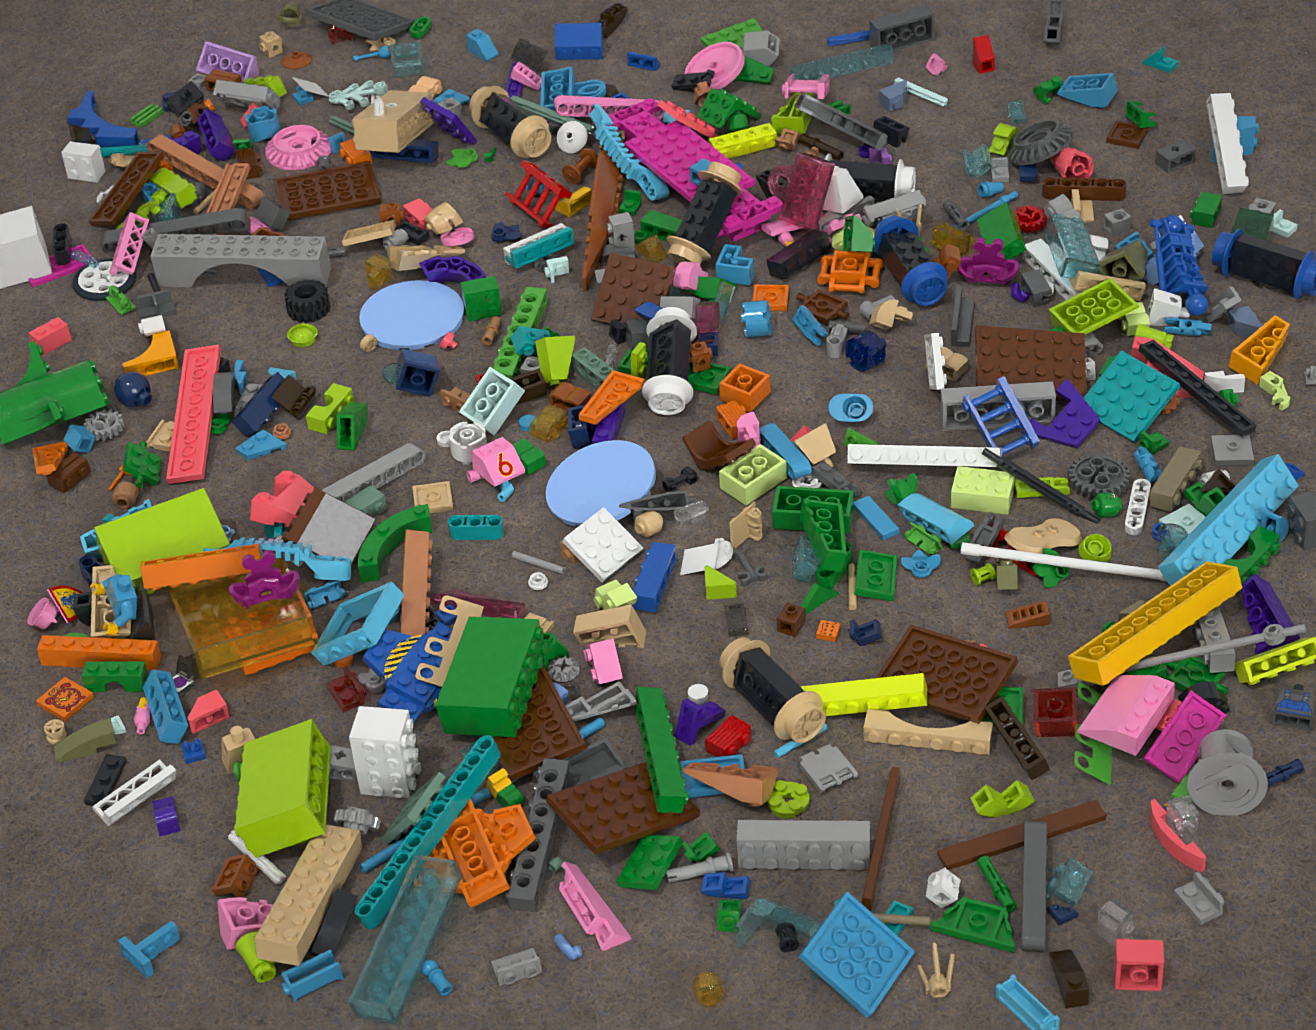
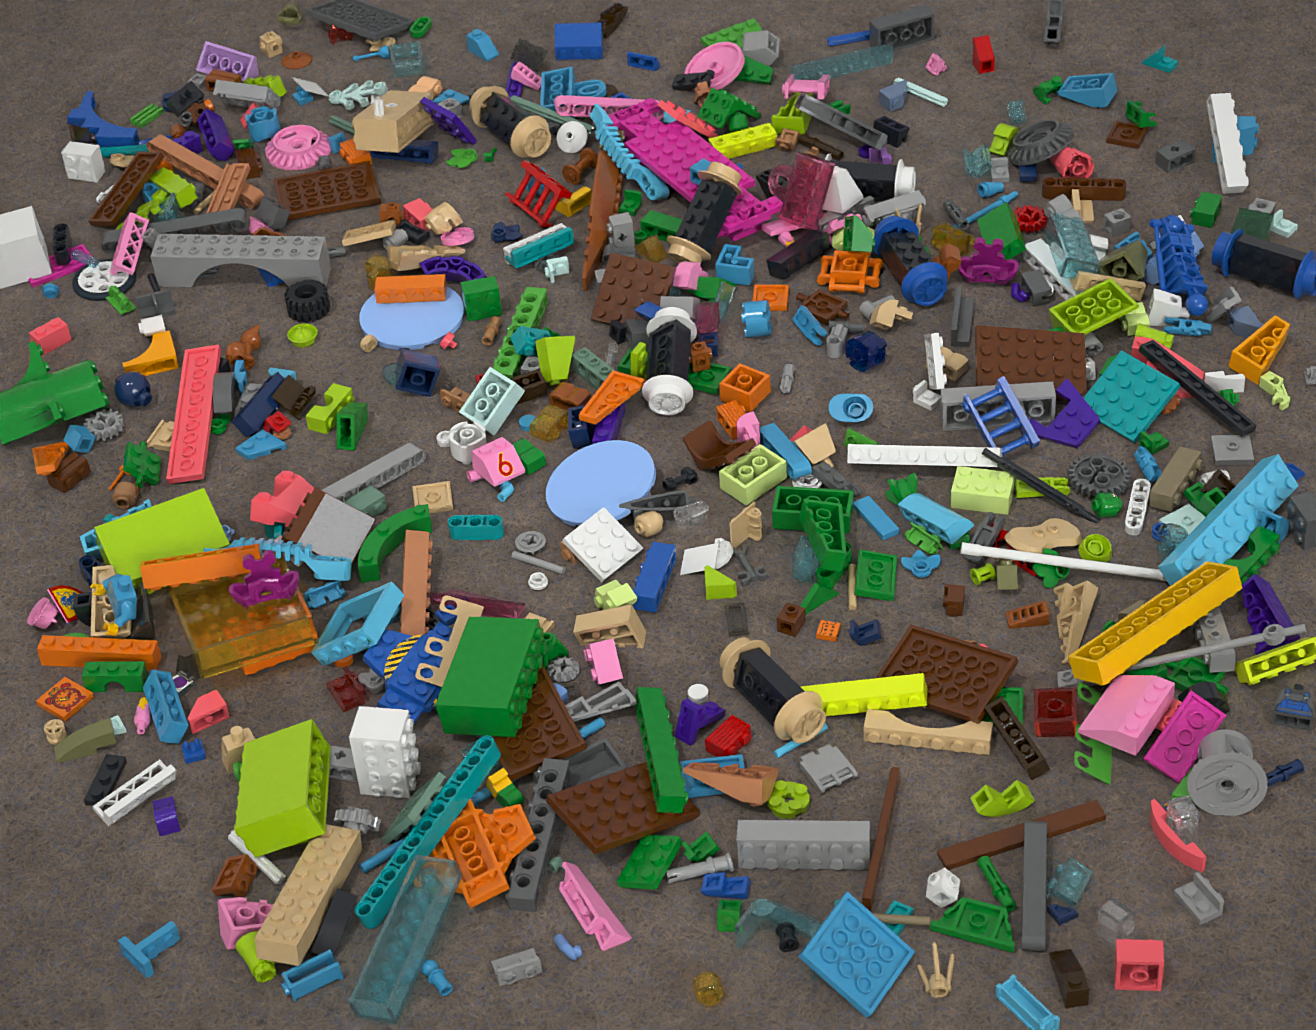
(50, 290): none -> dark azure plate
(242, 350): none -> dark orange animal
(276, 422): none -> red bracket
(410, 288): none -> orange brick
(526, 538): none -> light grey gear
(786, 378): none -> light grey axle
(925, 397): none -> white bracket
(954, 599): none -> reddish brown brick
(1075, 608): none -> tan wedge

